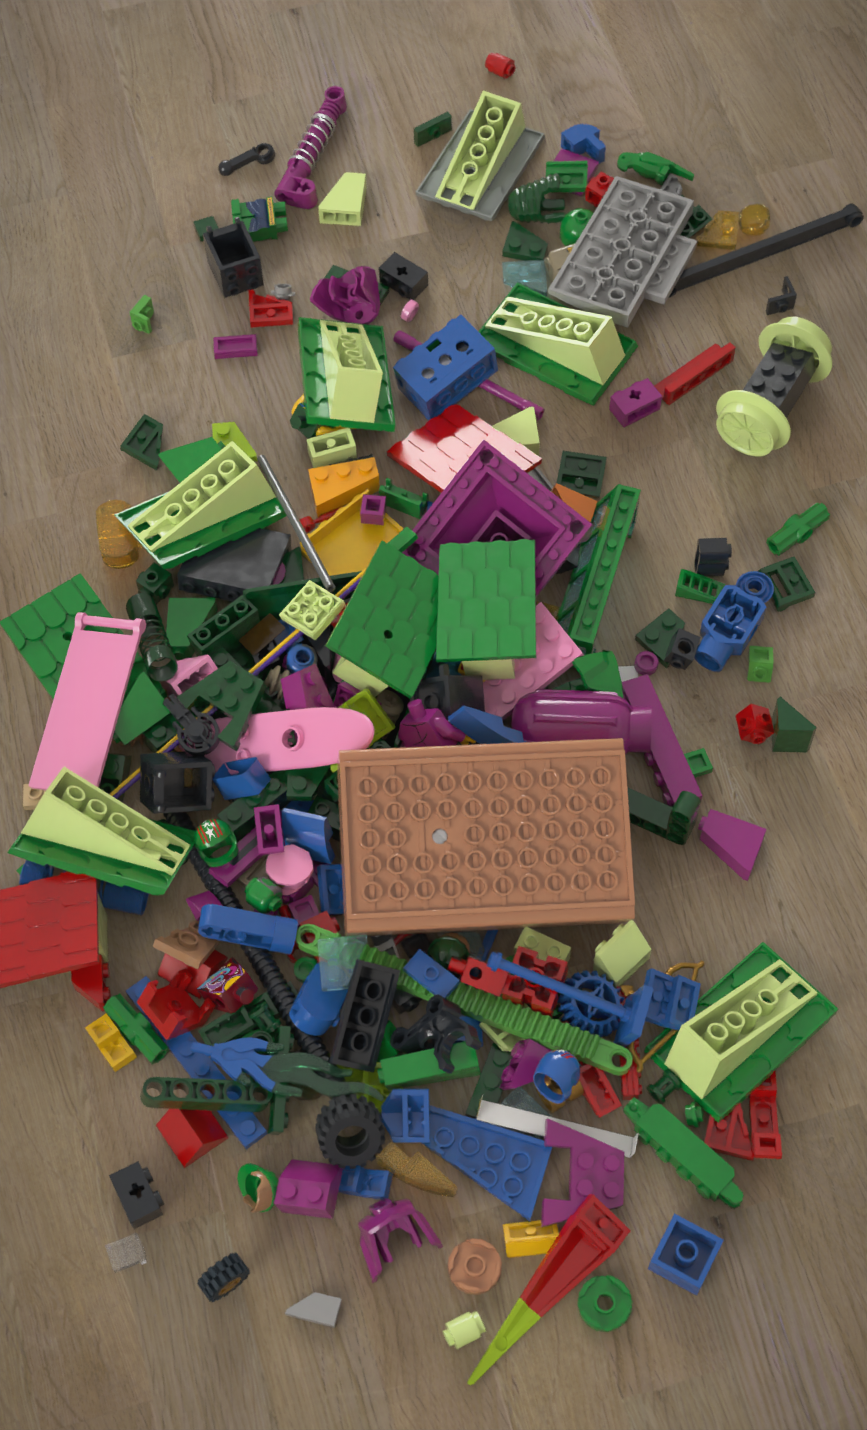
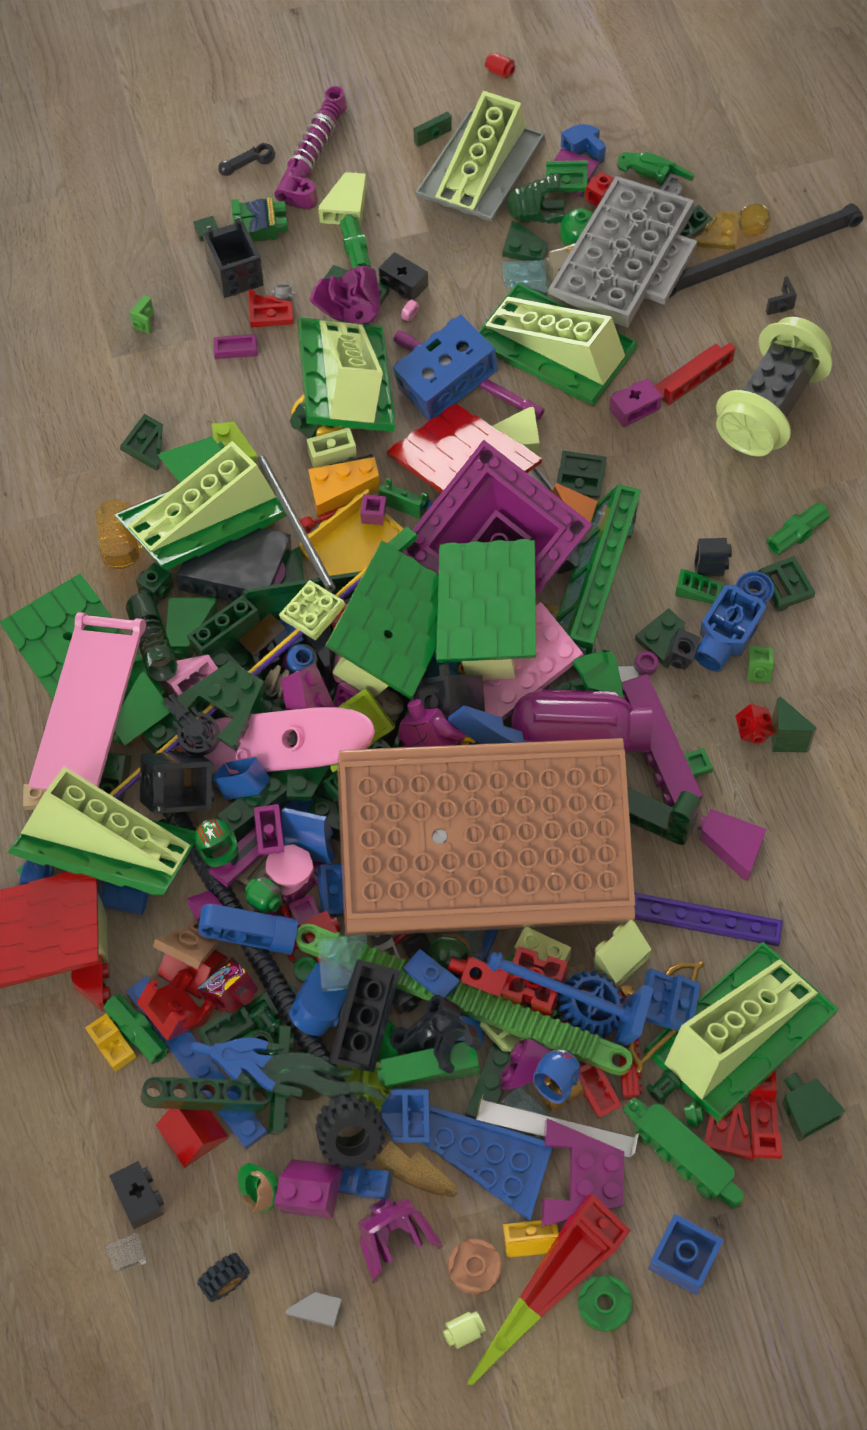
(354, 242): none -> green piece
(707, 919): none -> dark purple tile
(809, 1106): none -> dark green torso

